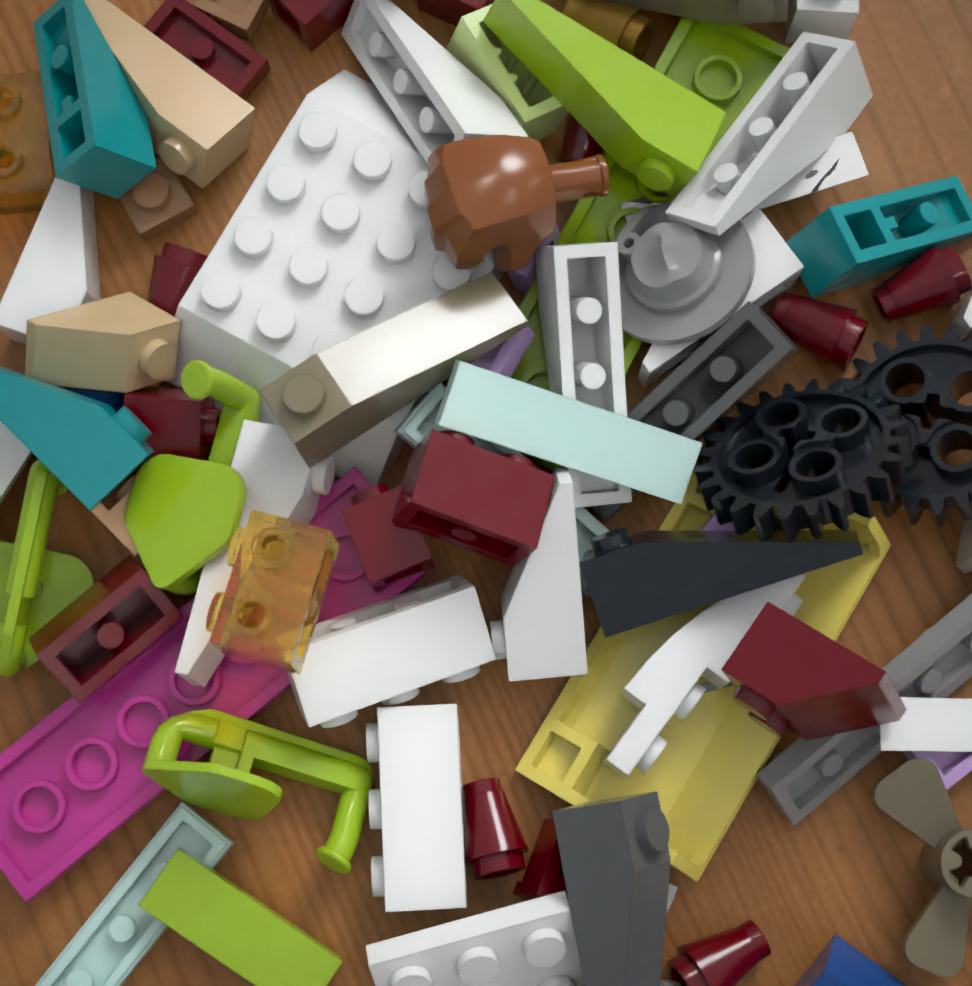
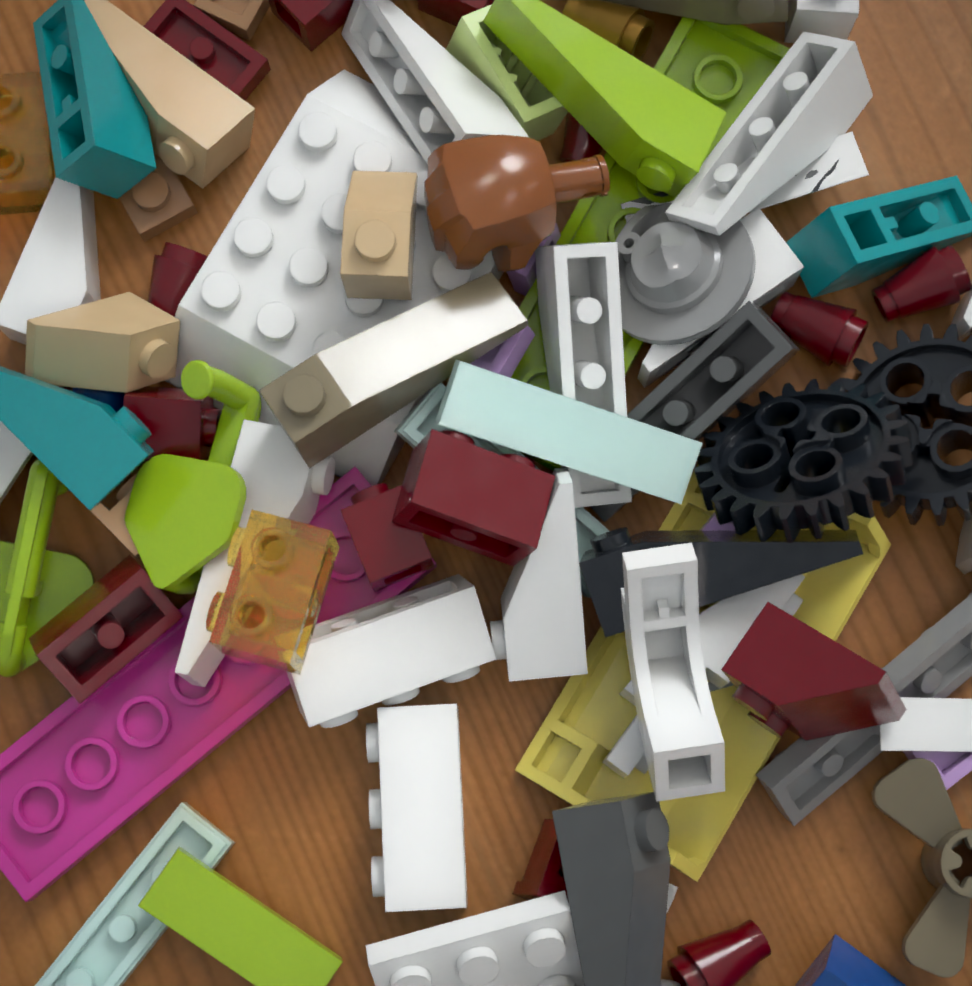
(230, 788): lime piece -> none
(379, 235): none -> tan slope
(491, 832): dark red cone -> none
(669, 672): none -> white arch

